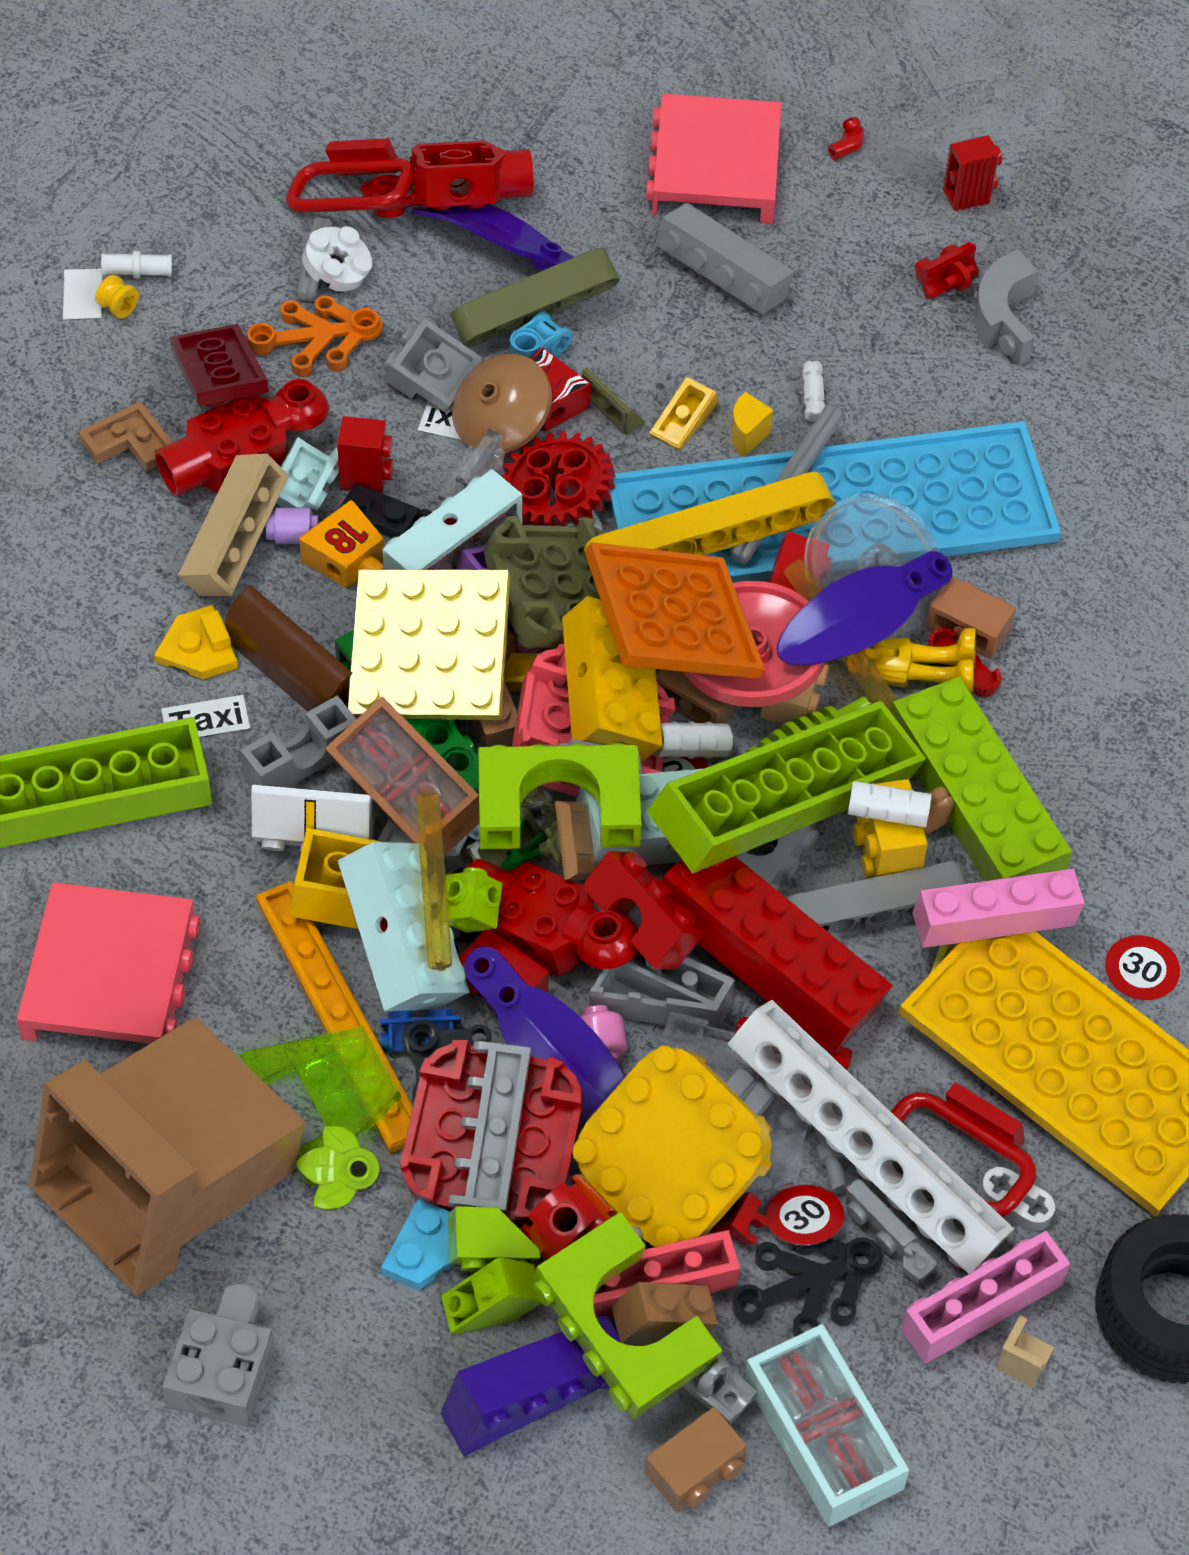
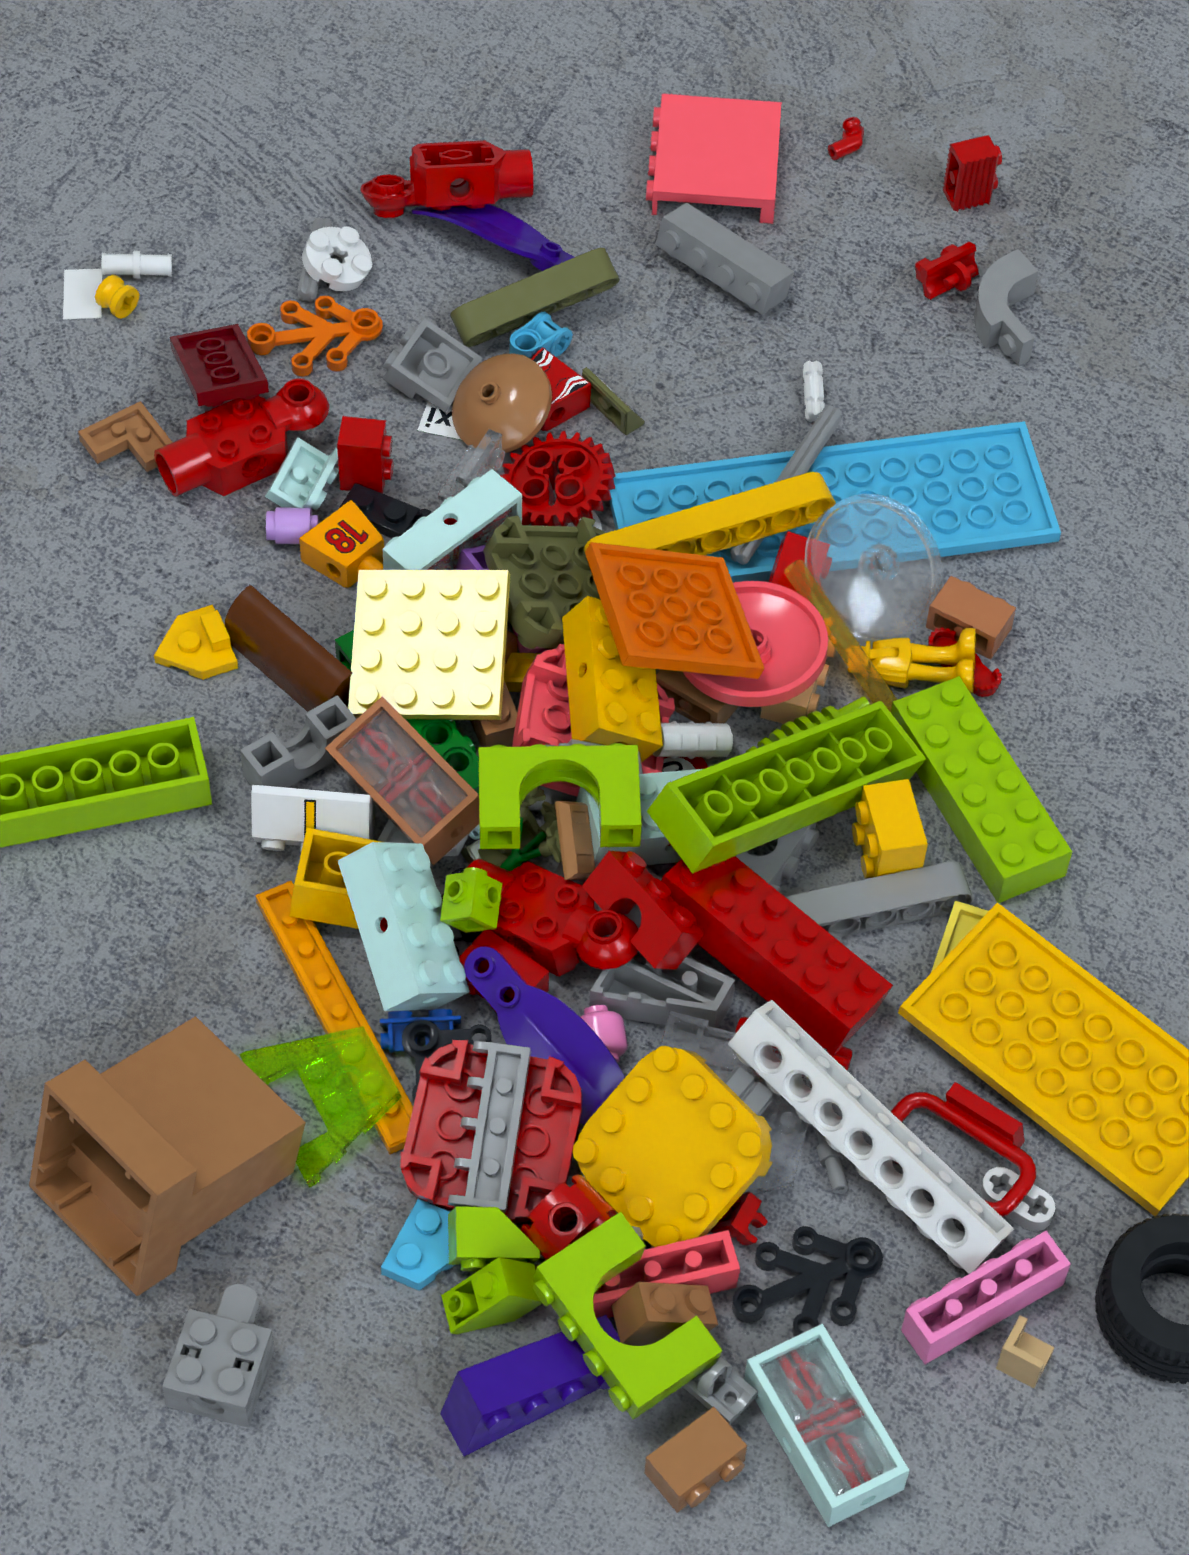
(108, 964): coral panel -> none
(213, 715): white sticker -> none
(233, 525): tan brick -> none
(331, 1168): lime plate -> none
(353, 158): red bar -> none
(433, 881): clear yellow axle -> none
(684, 413): yellow slope -> none
(750, 423): yellow brick -> none
(804, 1215): sticker -> none
(860, 610): dark purple plant -> none
(889, 804): white axle -> none
(889, 1230): light grey hinge -> none
(940, 810): medium nougat arm -> none
(998, 908): bright pink brick -> none
(1142, 967): sticker -> none

